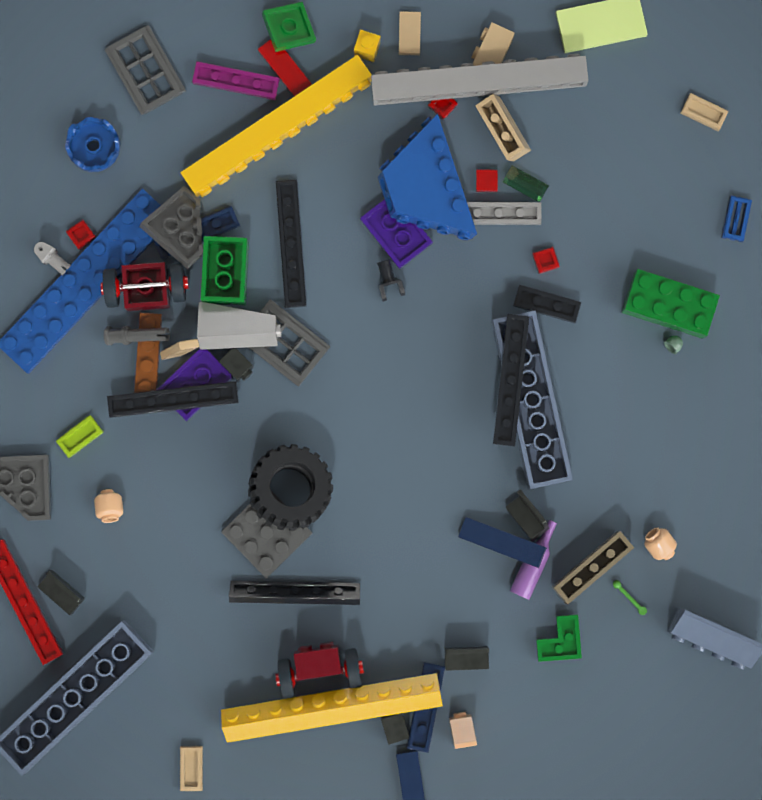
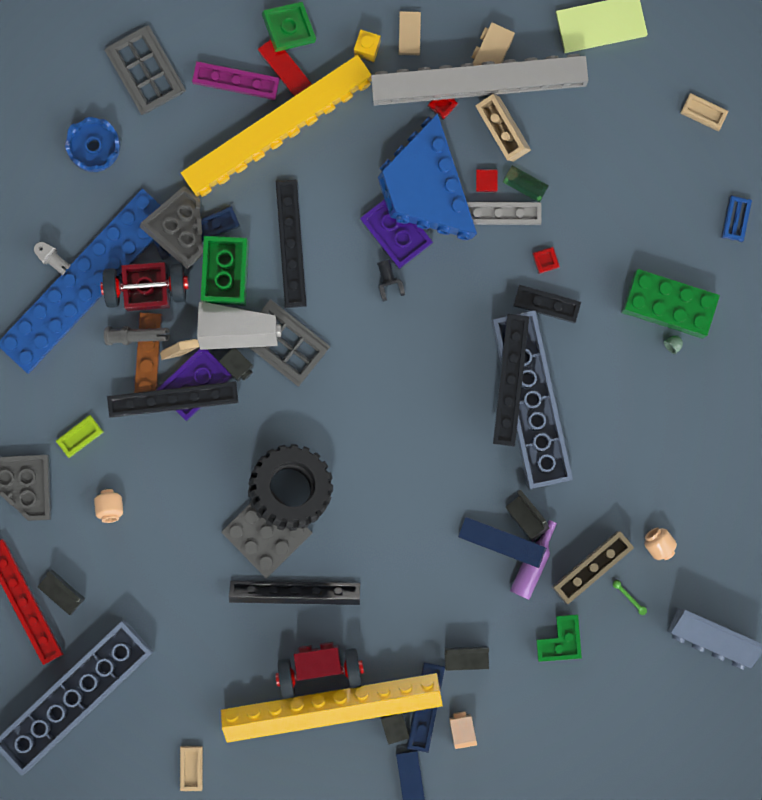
(80, 234): red tile -> none

